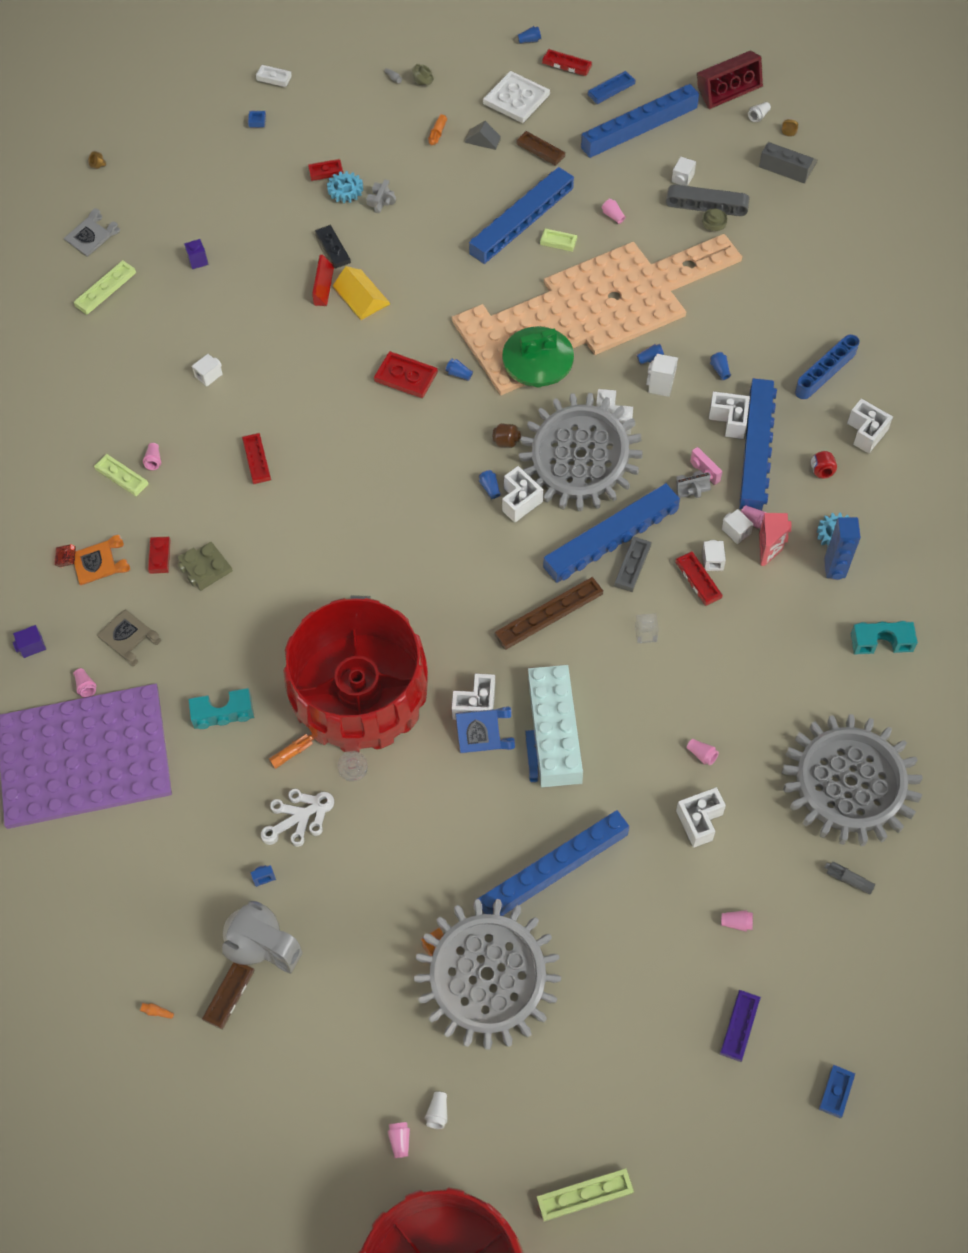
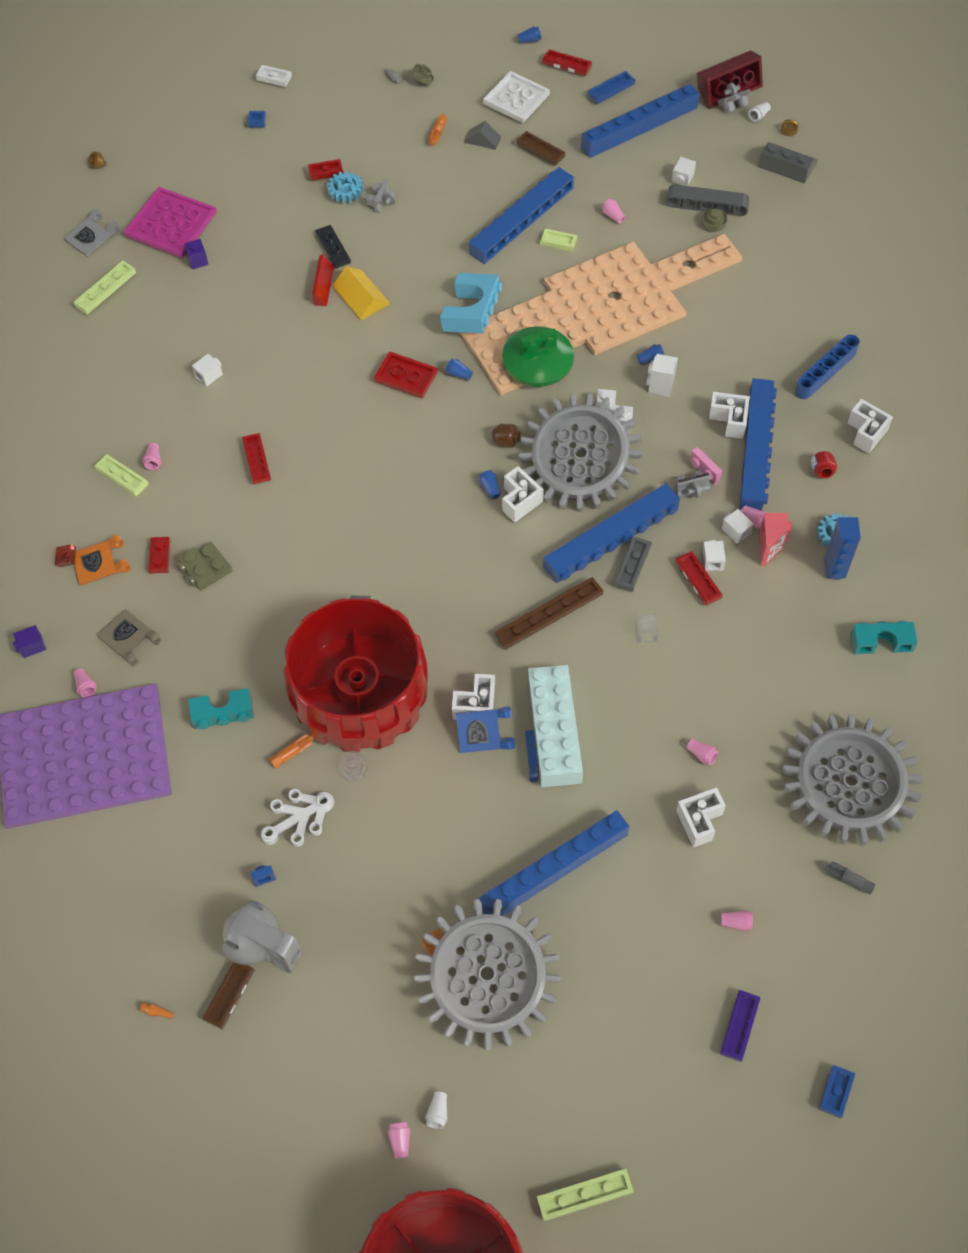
(170, 221): none -> dark pink plate
(474, 317): none -> medium azure arch
(720, 364): blue cone -> none
(741, 97): none -> light grey hips

